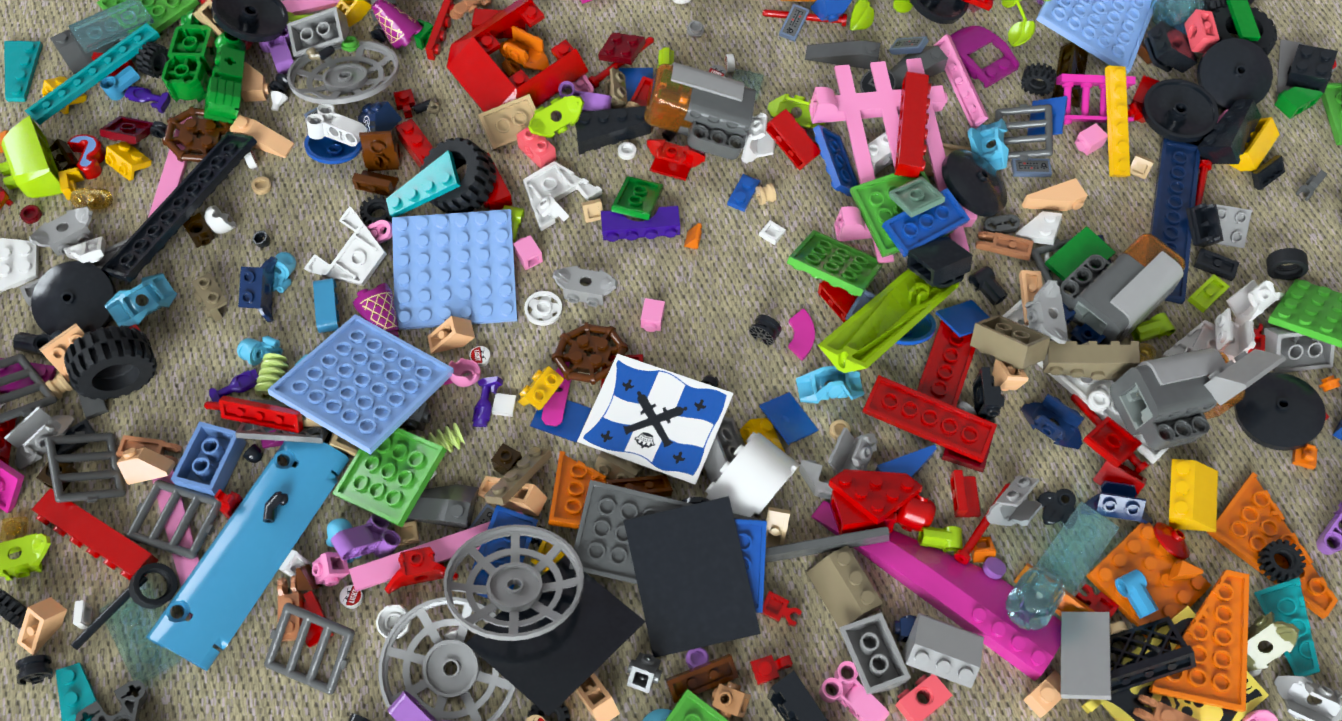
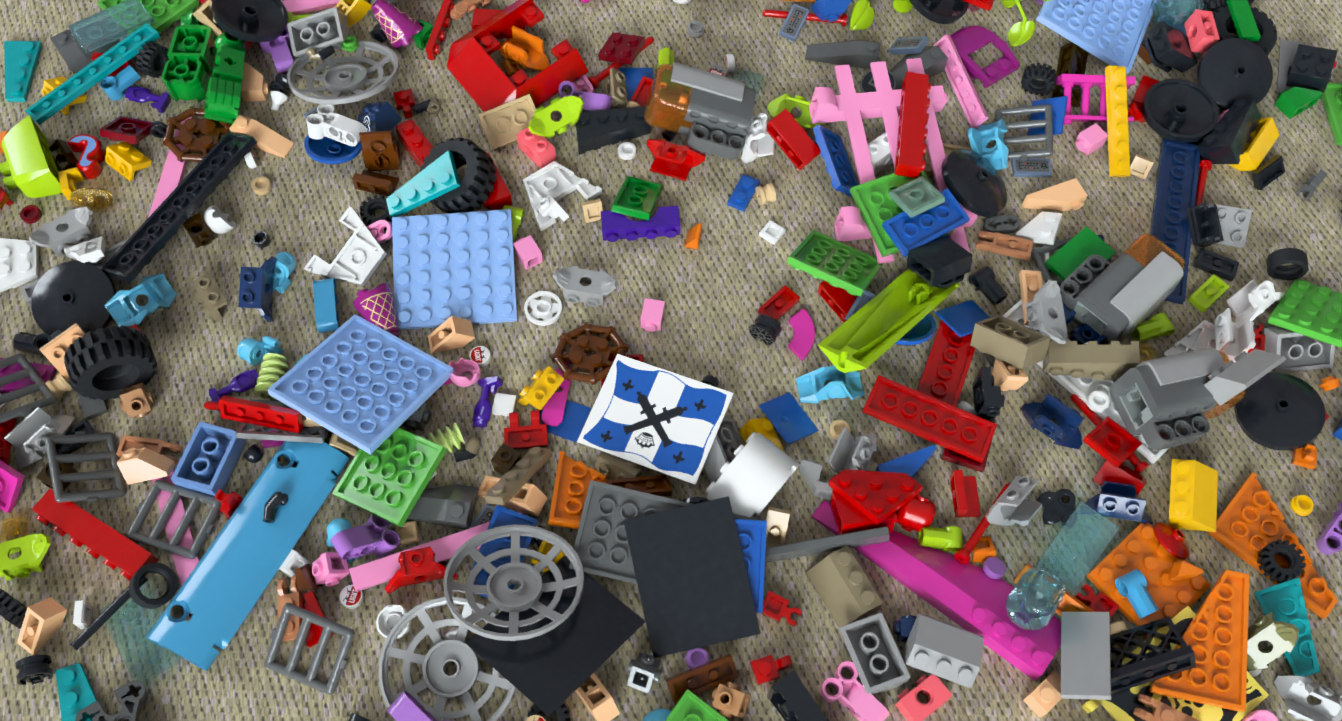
(136, 400): none -> medium nougat brick
(470, 451): none -> arm
(526, 436): none -> red plate
(779, 303): none -> red plate
(1301, 505): none -> yellow plate

